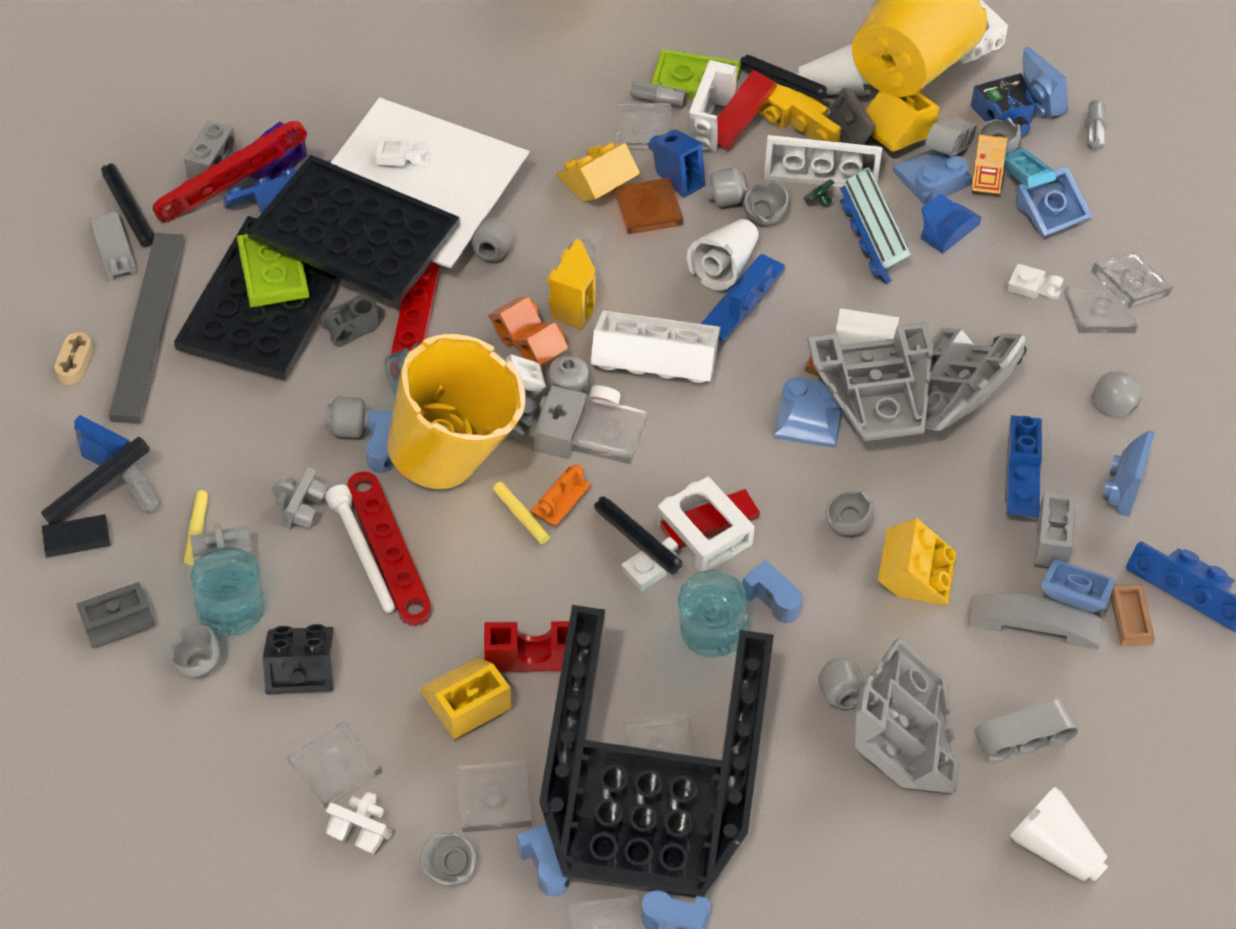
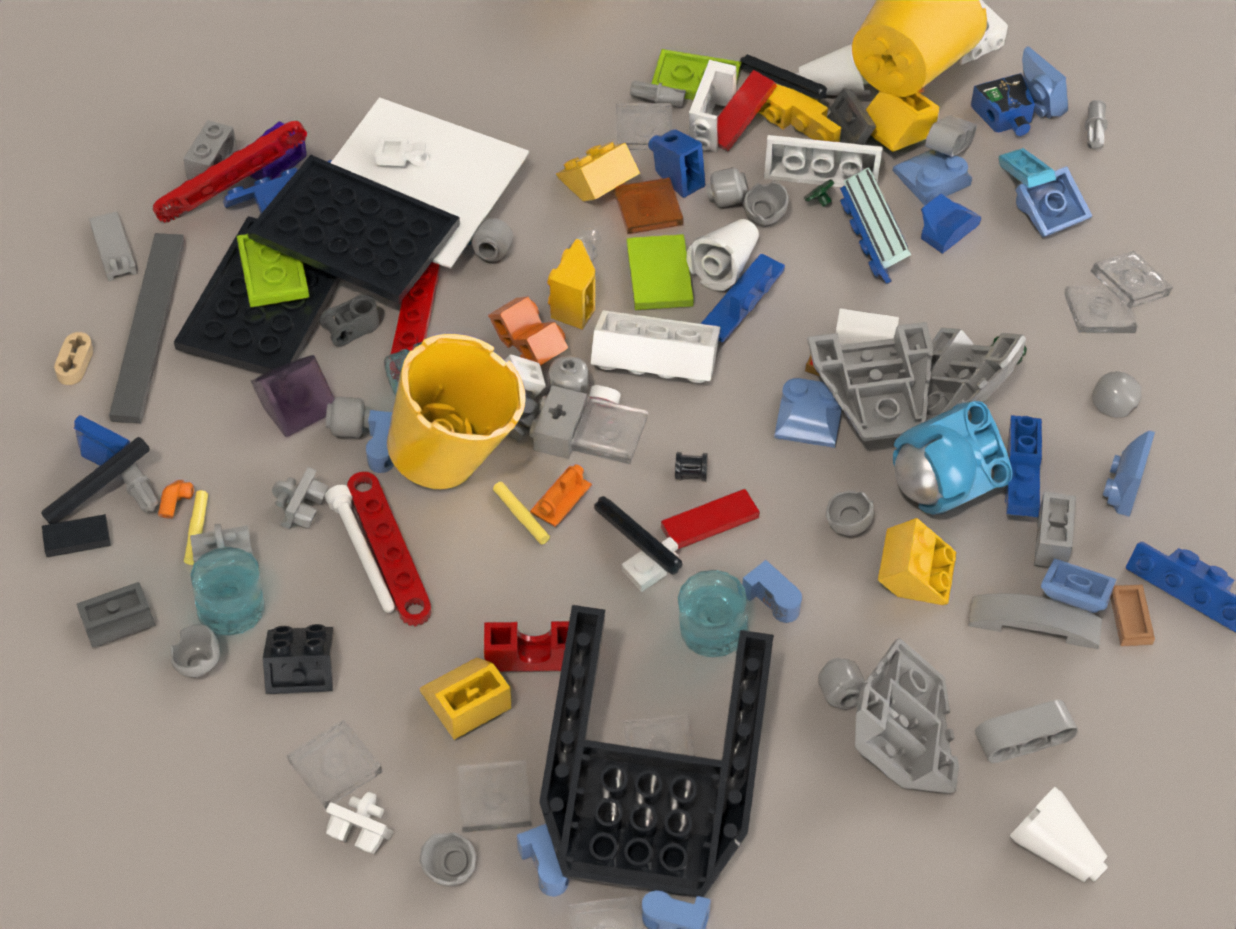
(127, 204): black axle -> none
(173, 494): none -> orange arm
(294, 394): none -> clear purple slope
(659, 272): none -> lime tile
(690, 460): none -> black bush
(721, 547): white panel -> none
(951, 458): none -> dark azure piece
(989, 165): tile -> none
(1004, 129): light grey hair -> none
(1032, 281): white plate -> none

